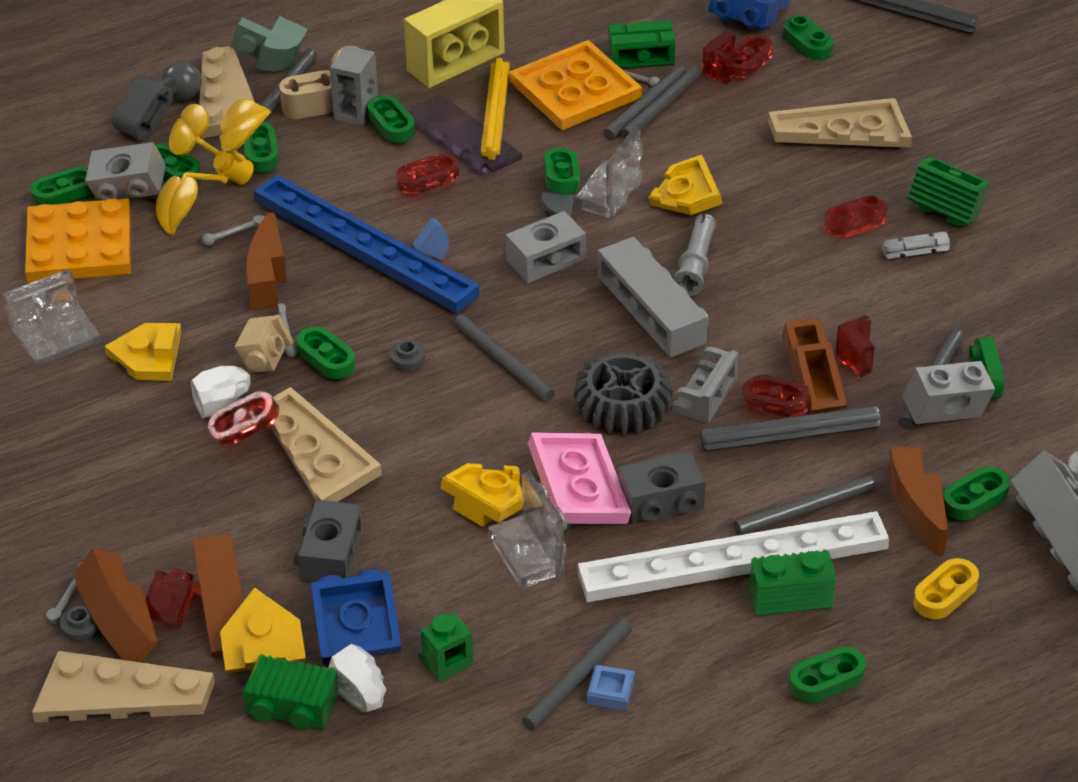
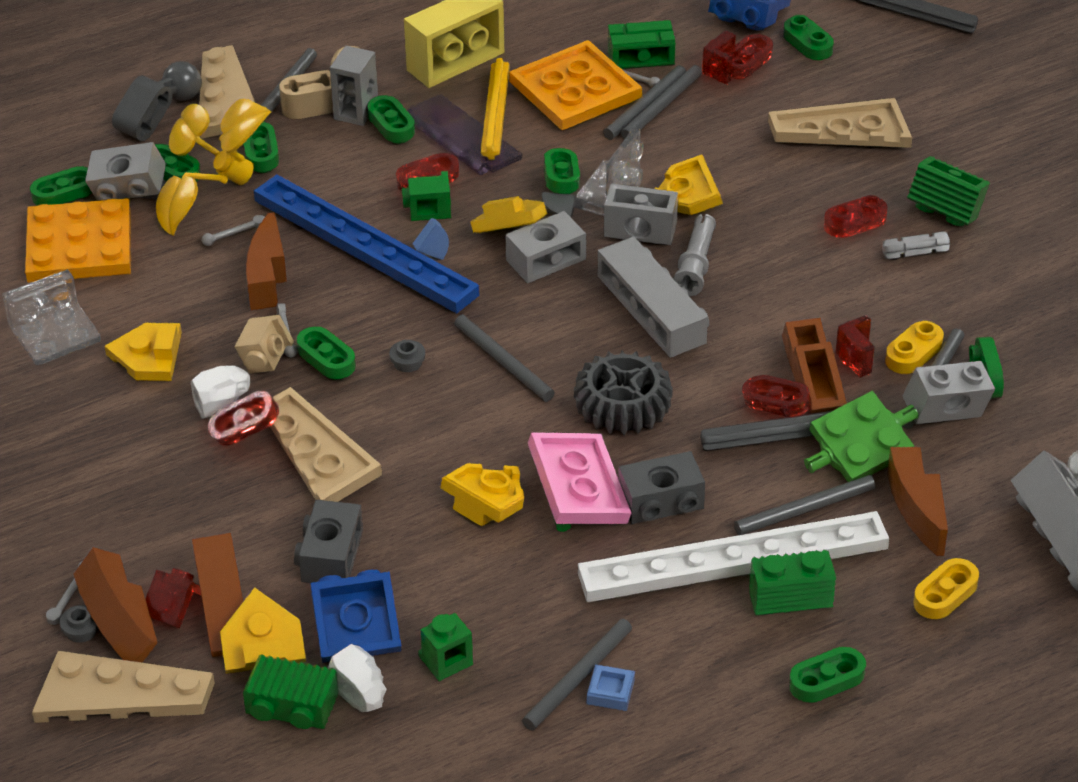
(273, 48): sand green brick -> none
(428, 197): none -> green brick
(507, 214): none -> yellow plate
(534, 541): clear bracket -> none
(640, 213): none -> light grey brick
(707, 386): light grey hinge -> none
(859, 437): none -> bright green plate
(914, 347): none -> yellow plate
(976, 493): green plate -> none

